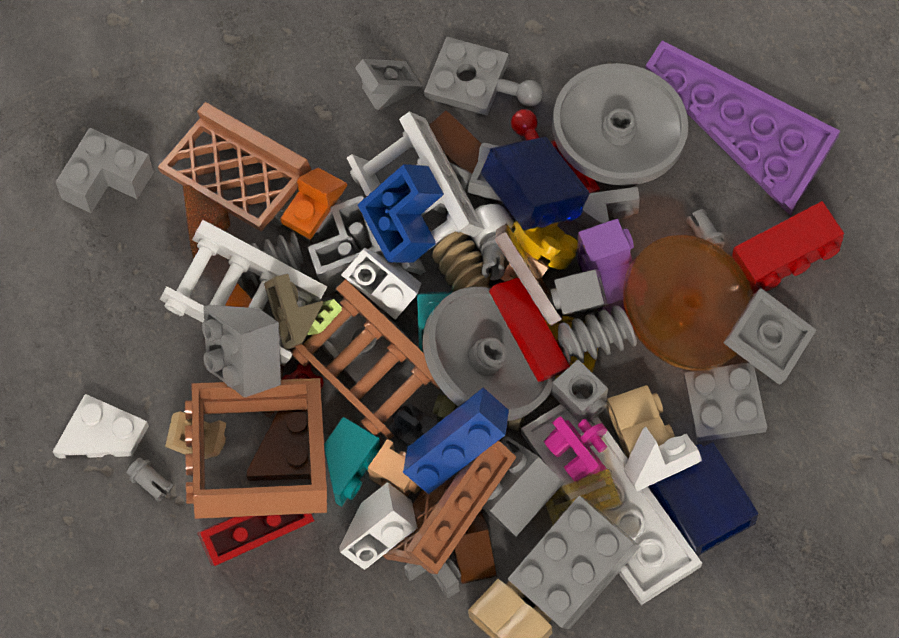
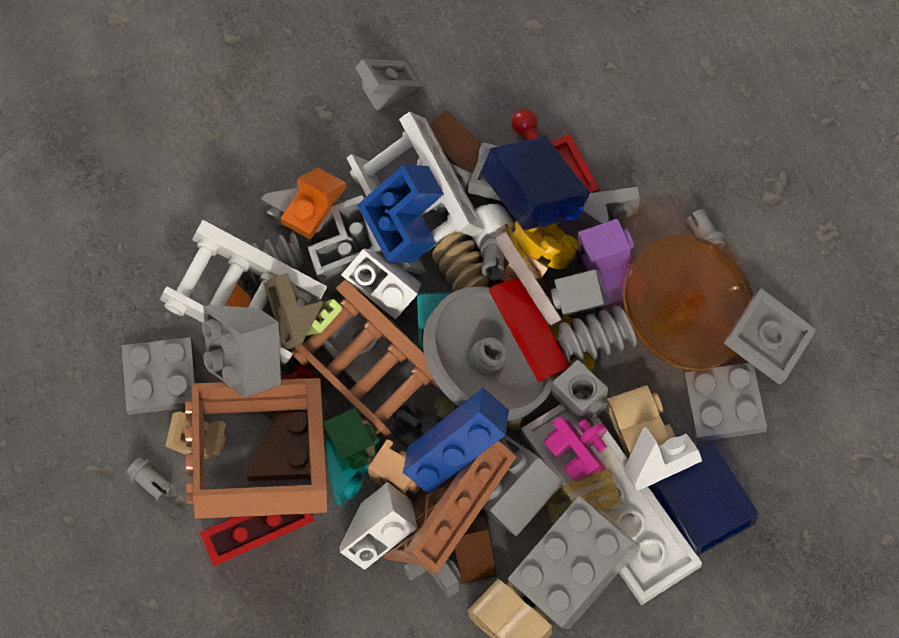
(99, 164): light grey brick -> none
(100, 430): white wing -> none
(158, 375): none -> light grey plate
(202, 208): clear orange slope -> none
(246, 141): nougat fence -> none
(350, 439): none -> dark green brick
(479, 92): light grey plate -> none
(620, 124): light grey dish -> none
(759, 132): medium lavender wing -> none
(789, 247): red brick -> none

